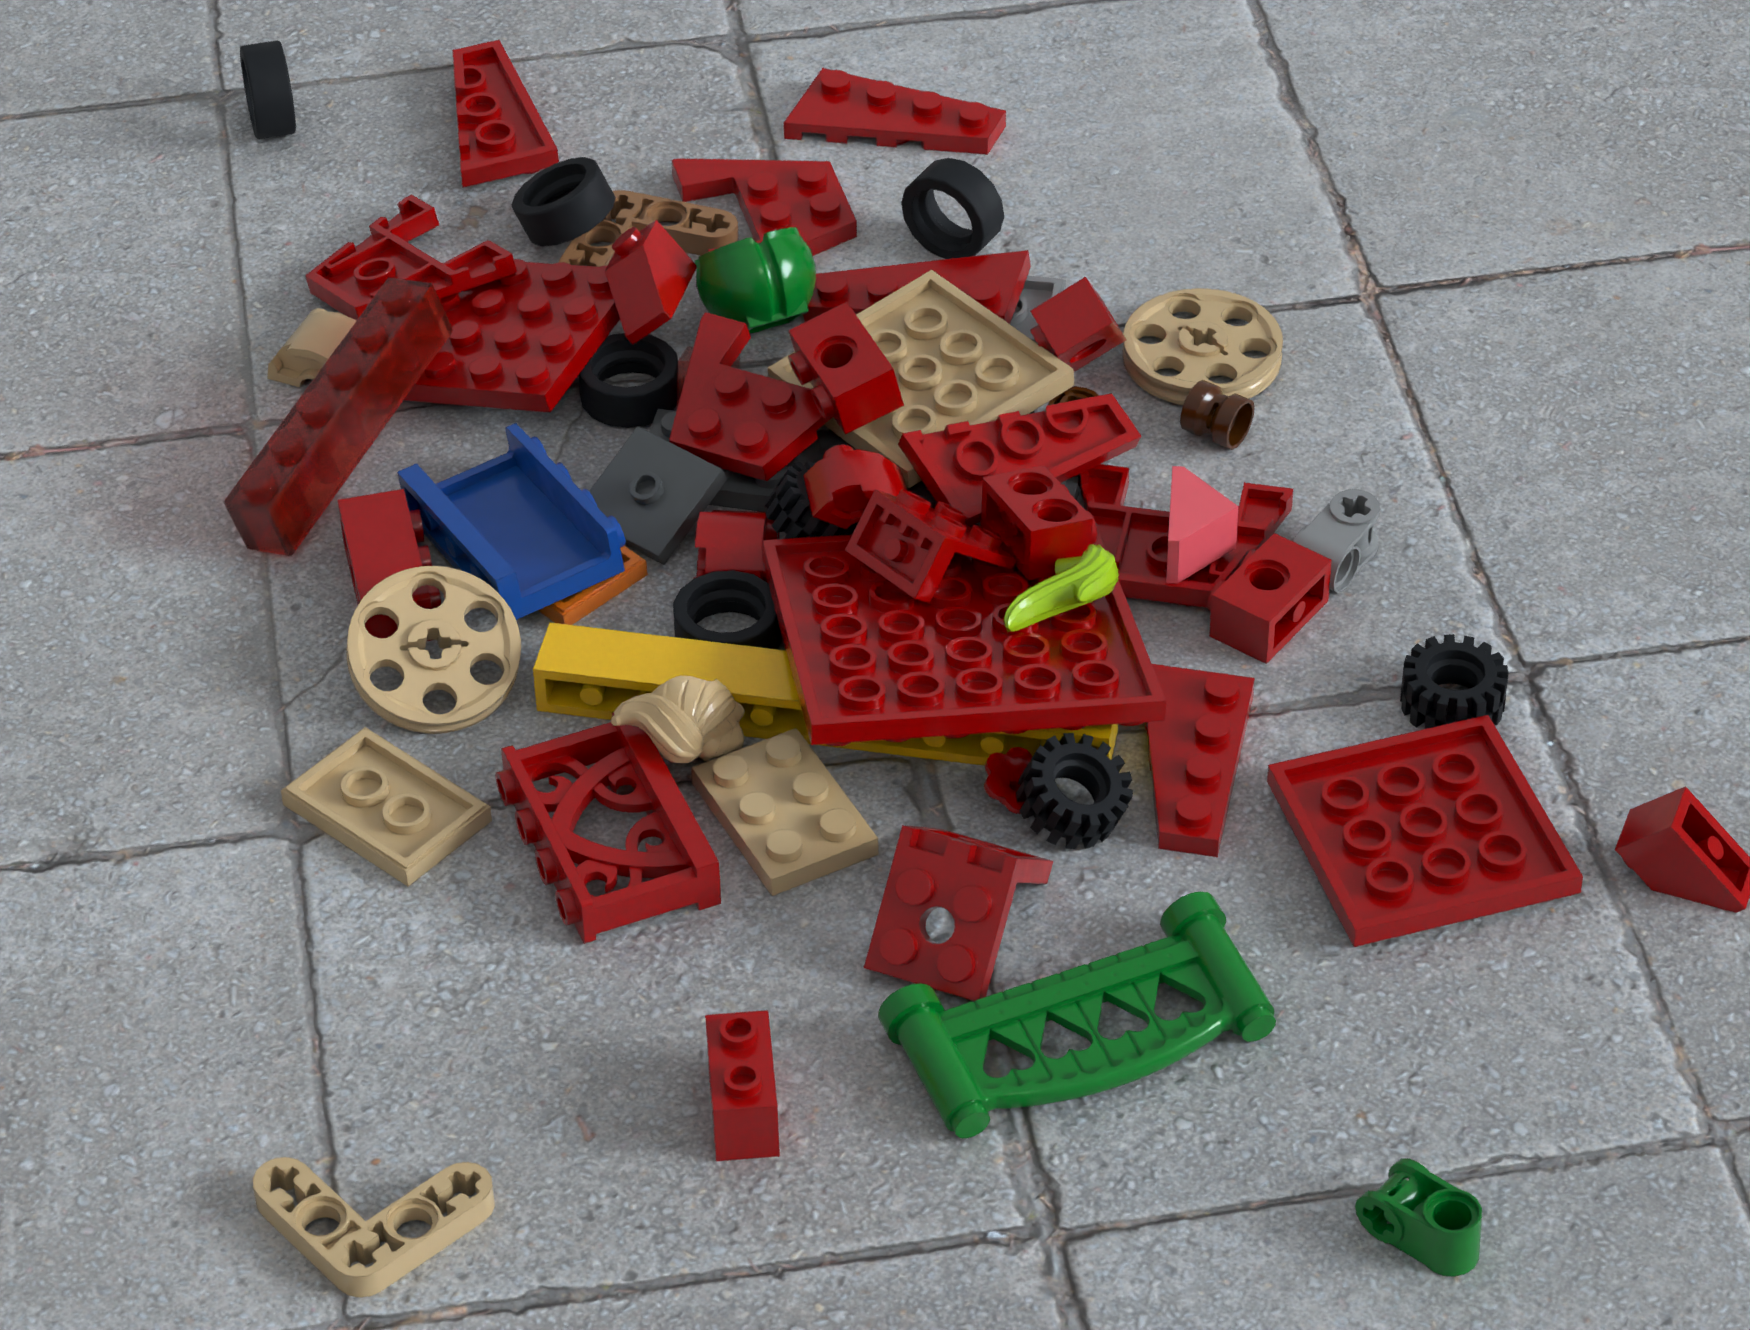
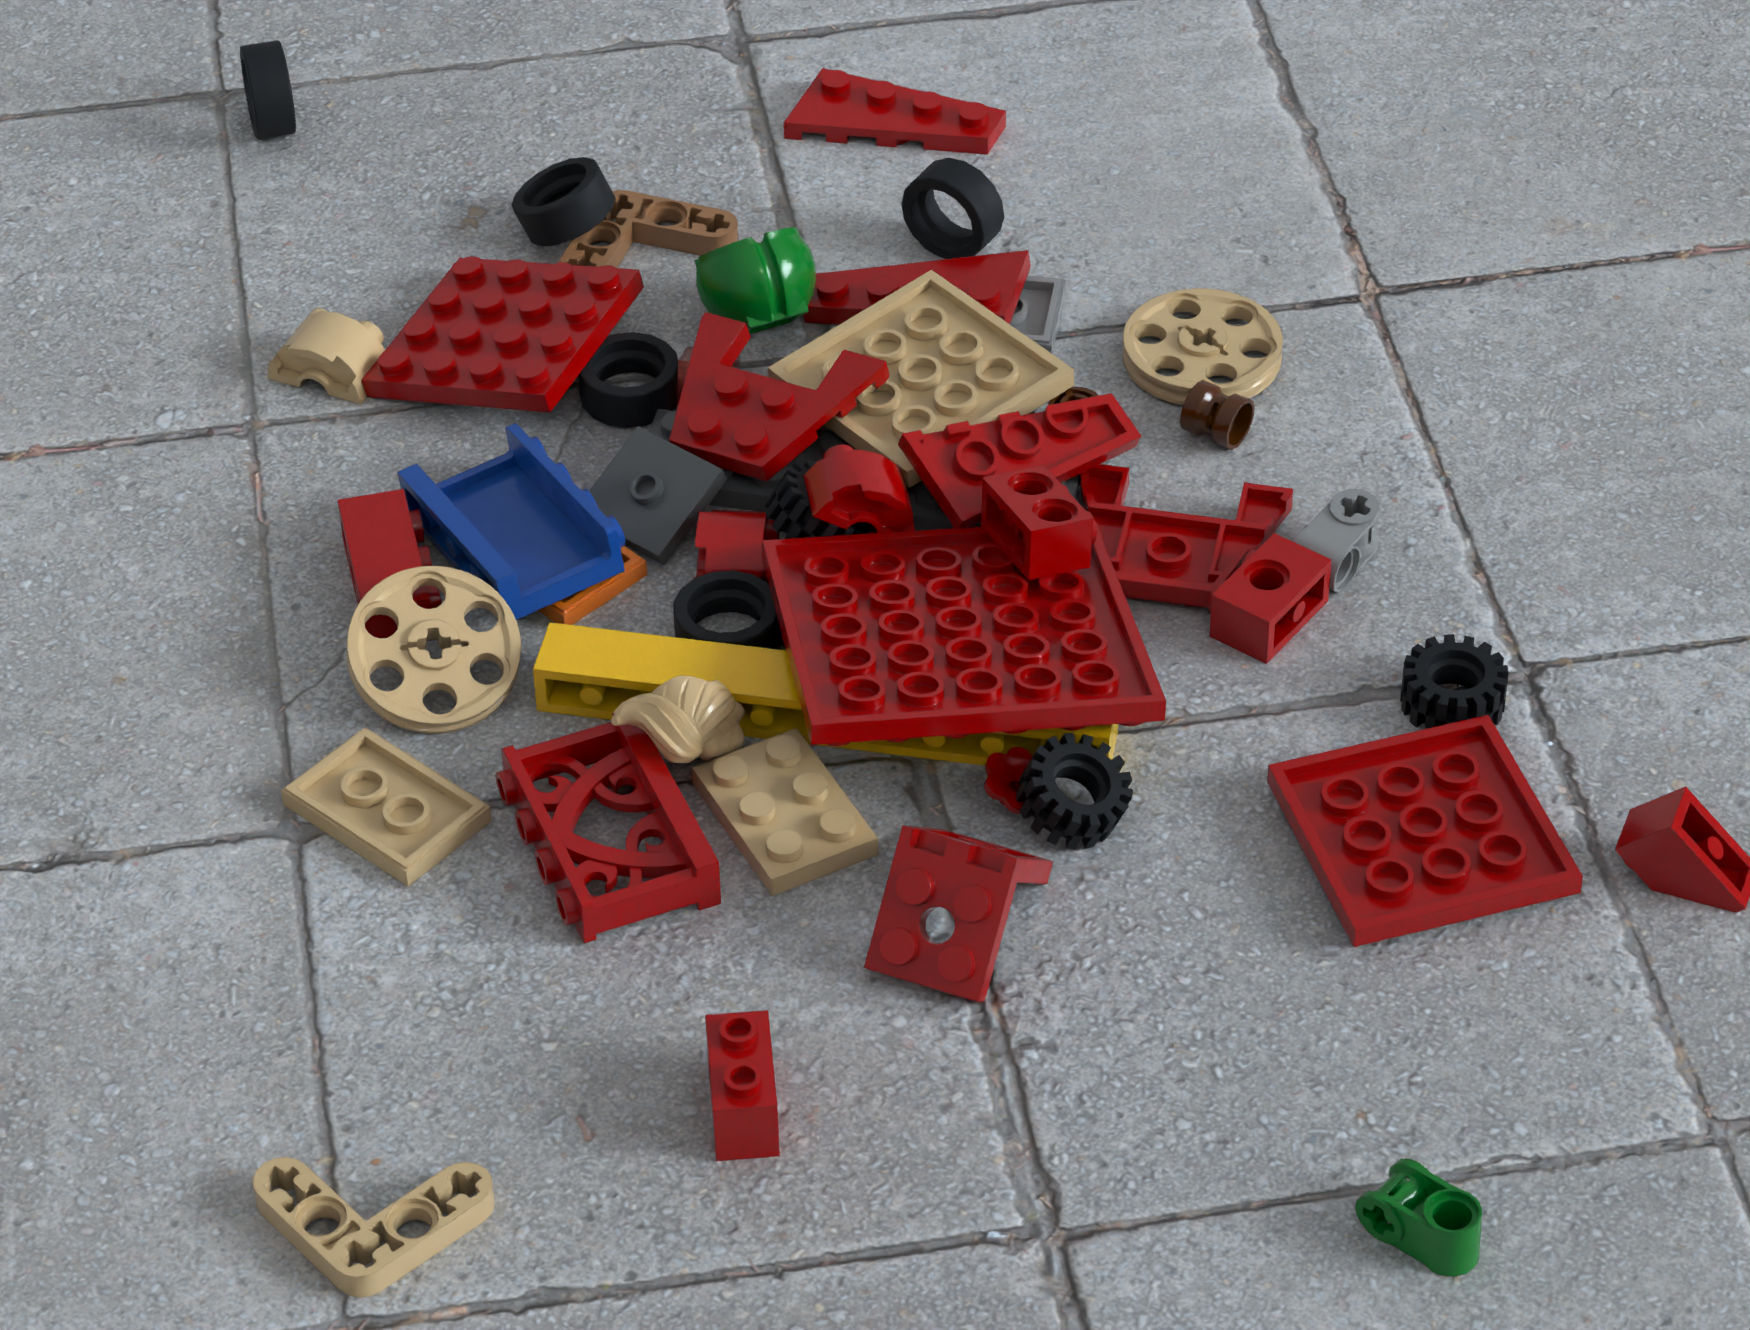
(338, 417): clear red brick -> none
(357, 273): red wing -> none
(496, 118): red wing -> none
(647, 278): red slope -> none
(775, 196): red wing -> none
(845, 369): red brick -> none
(916, 543): red bracket -> none
(1075, 584): lime piece -> none
(1076, 325): red brick -> none
(1194, 958): green piece -> none
(1196, 755): red wing -> none
(1199, 525): coral slope -> none

